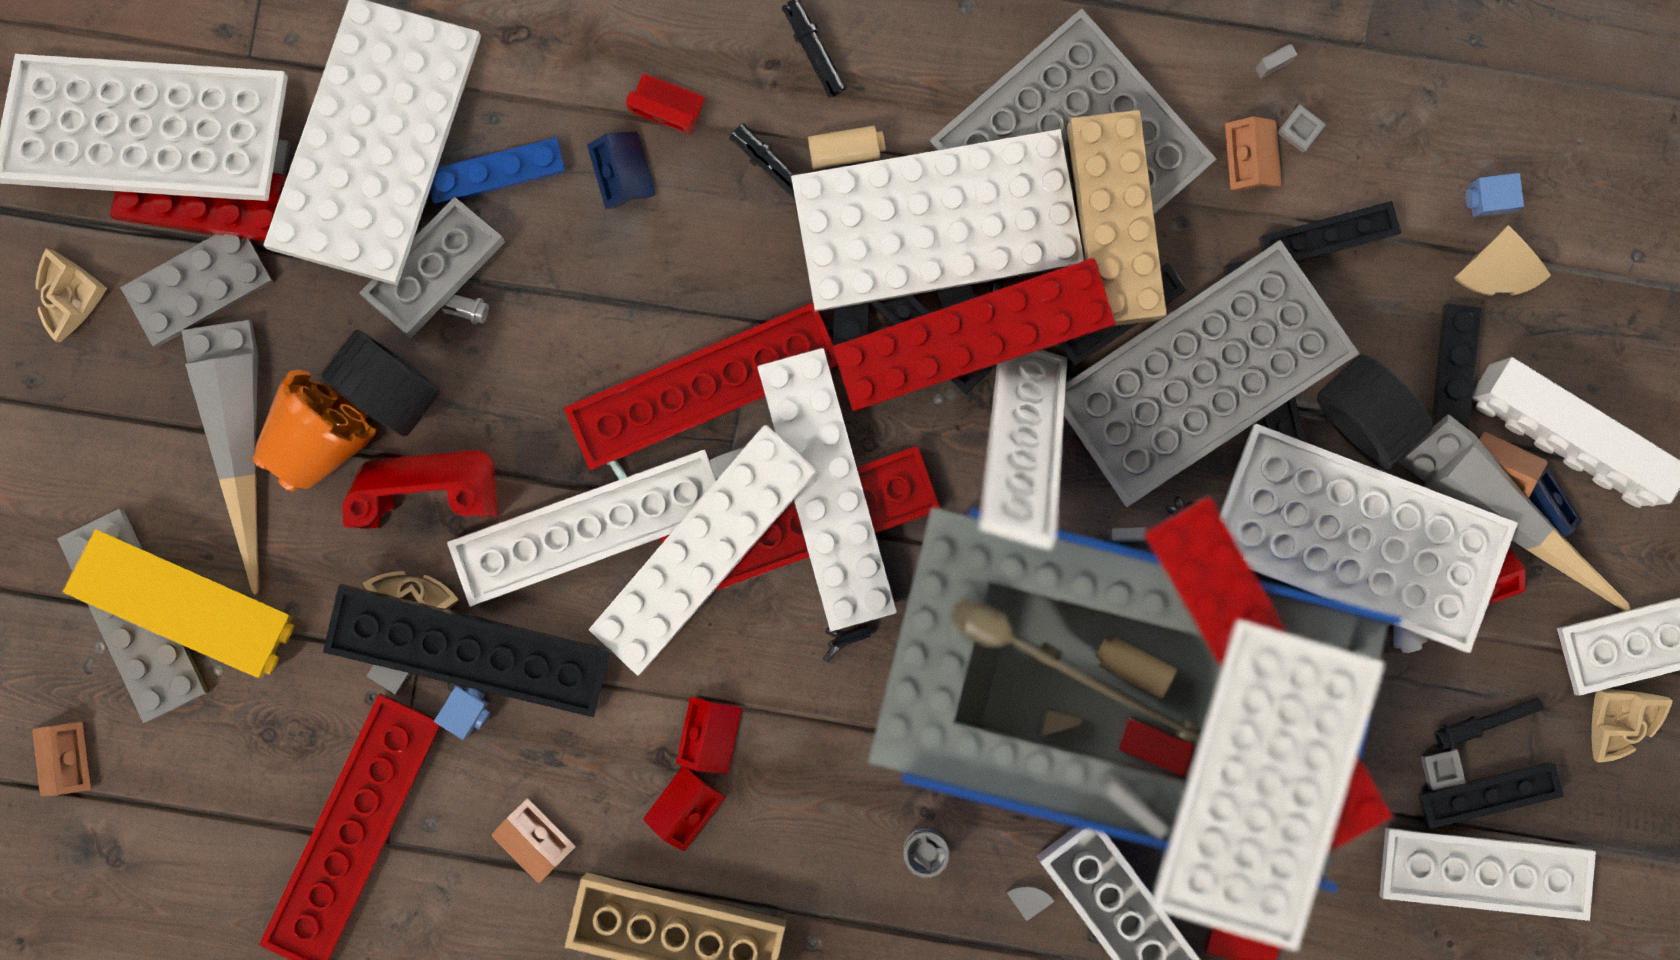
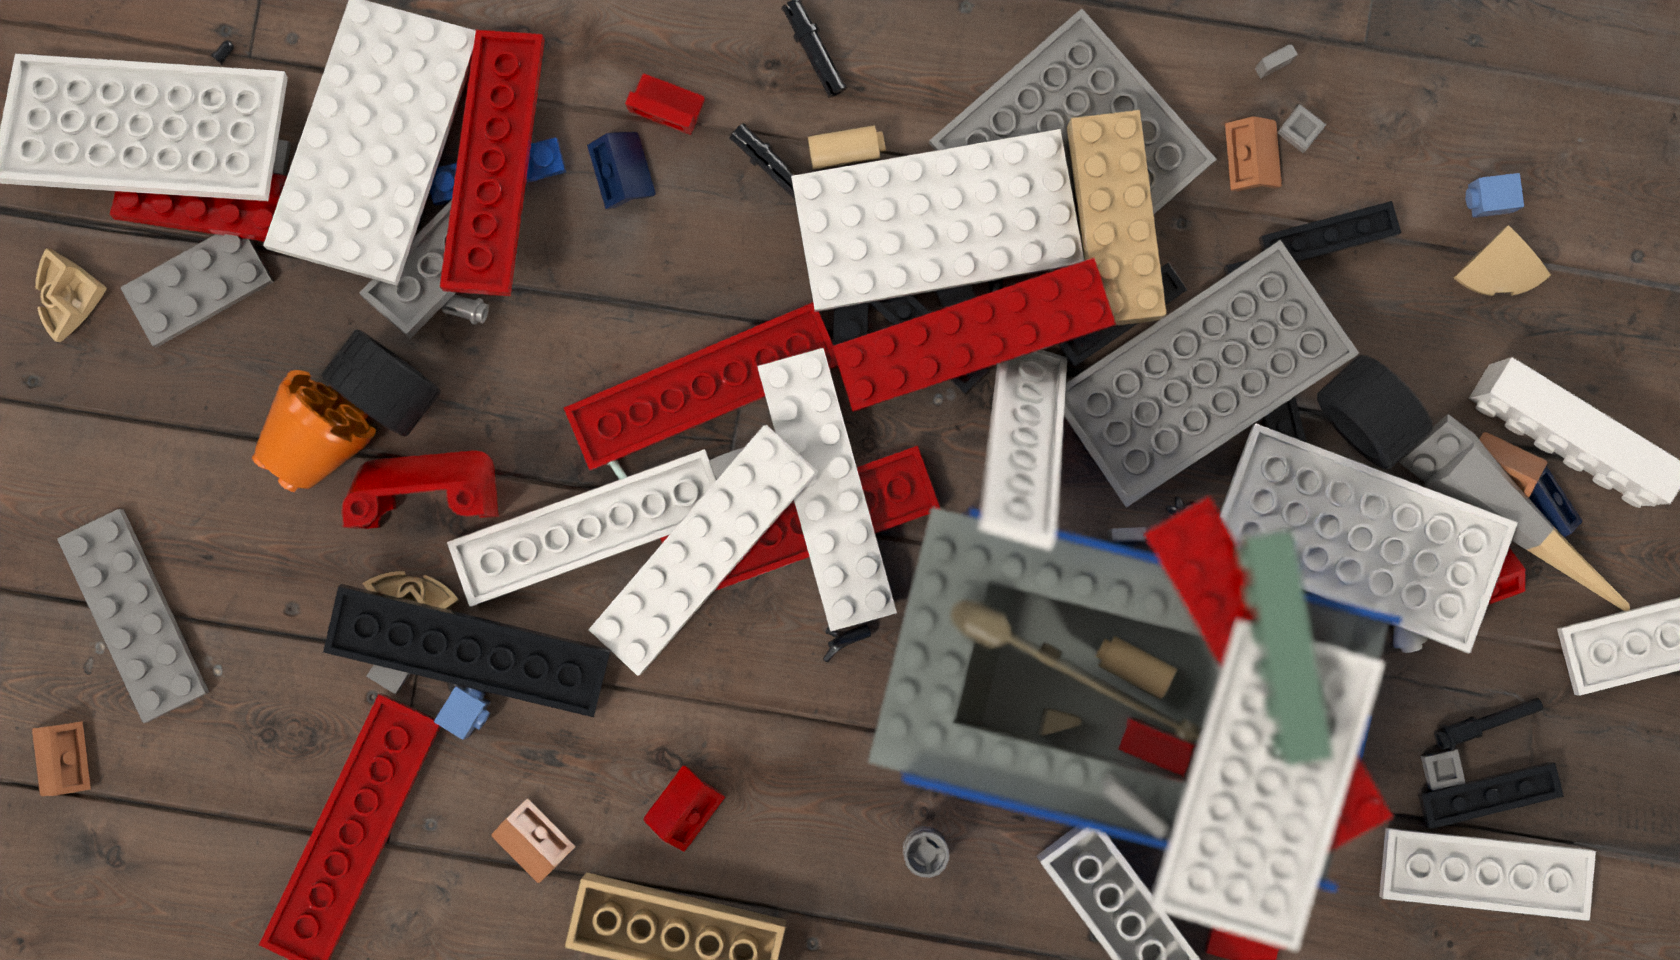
(179, 605): yellow brick -> none
(223, 51): none -> black piece
(224, 383): light grey plate -> none
(492, 163): none -> red plate
(708, 736): red panel -> none
(1029, 900): light grey tile -> none
(1285, 647): none -> sand green brick
(1456, 363): black plate -> none
(1623, 720): tan brick -> none

